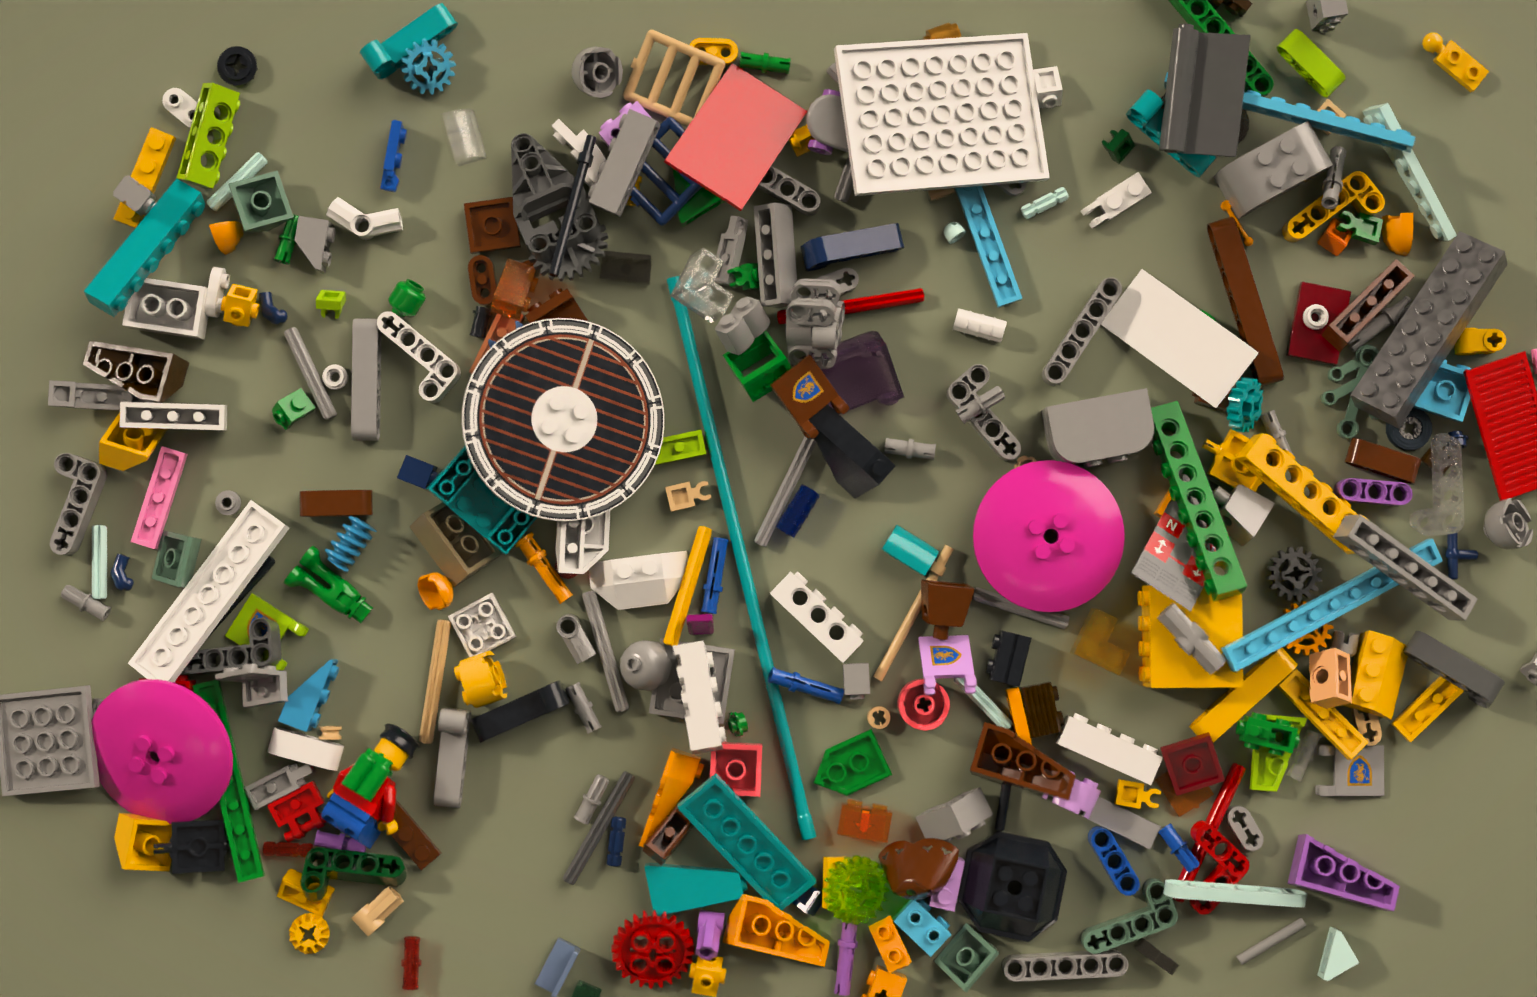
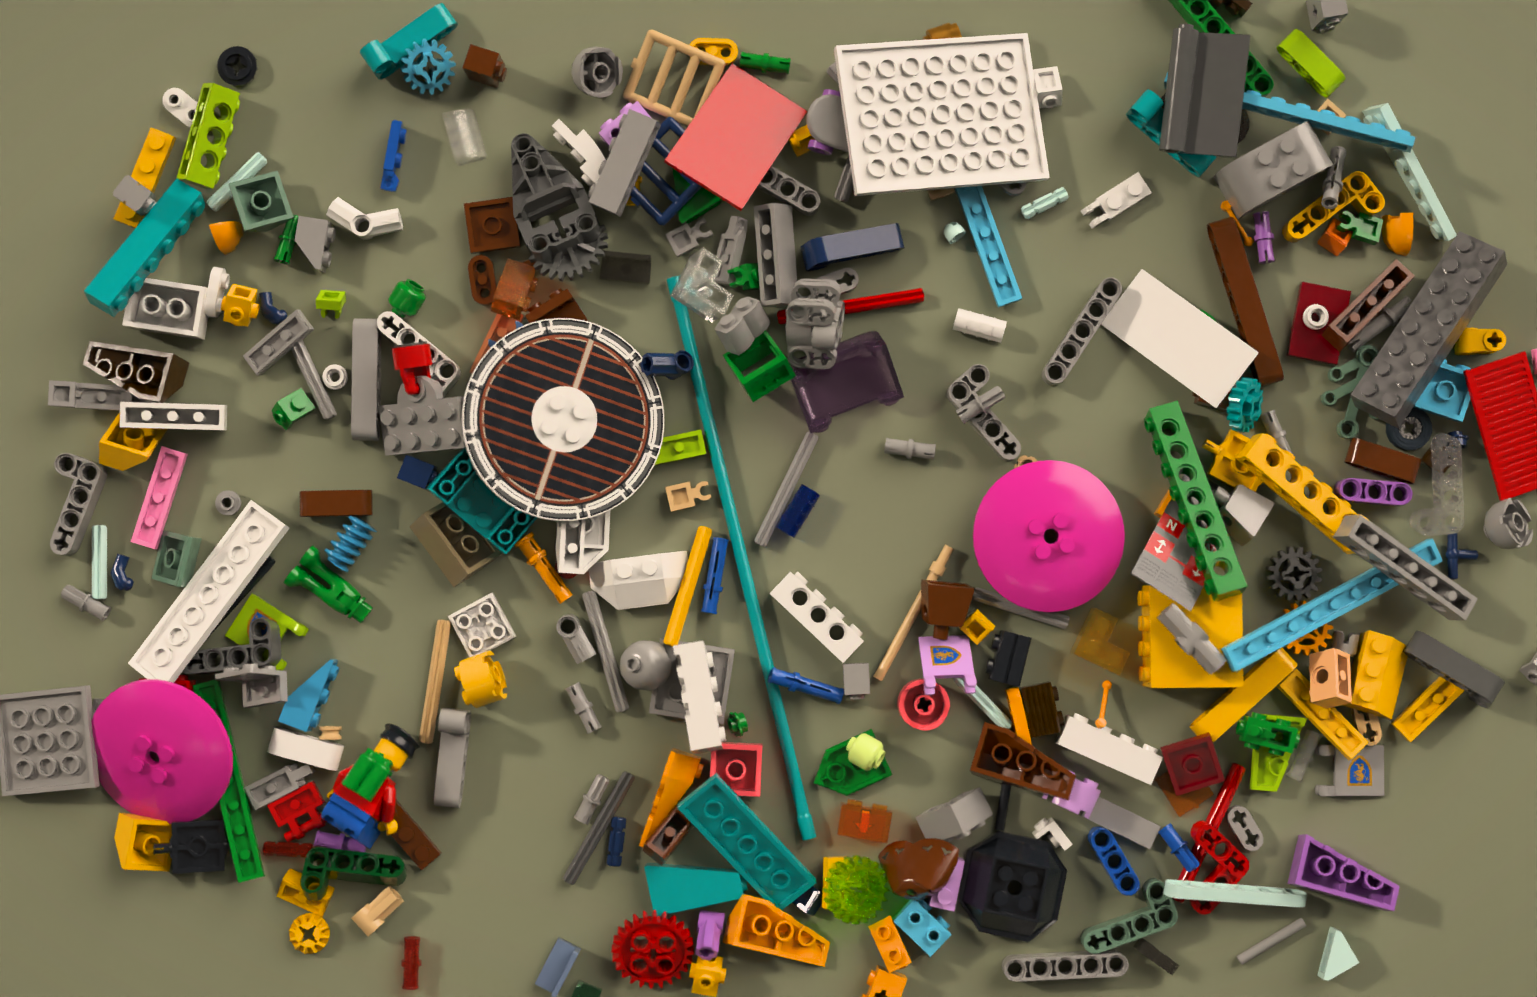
(278, 342): none -> light grey tile
(422, 416): none -> light grey plate
(435, 590): light orange hair -> none
(480, 322): black pin -> none
(484, 66): none -> reddish brown brick
(520, 711): black beam -> none
(584, 162): black bar -> none
(667, 364): none -> dark blue piece
(685, 238): none -> light grey plate
(700, 624): magenta slope -> none
(805, 392): reddish brown flag -> none
(845, 961): medium lavender pin -> none
(851, 457): black wedge -> none
(865, 752): none -> yellowish green head
(886, 715): tan bush -> none
(910, 550): teal brick -> none
(966, 957): sand green slope -> none
(977, 626): none -> yellow brick
(1056, 835): none -> white bracket
(1099, 428): light grey brick -> none
(1101, 722): none -> light orange hinge
(1119, 146): dark green tile -> none
(1132, 794): yellow plate -> none
(1263, 237): none -> medium lavender pin
(1455, 61): yellow plate -> none

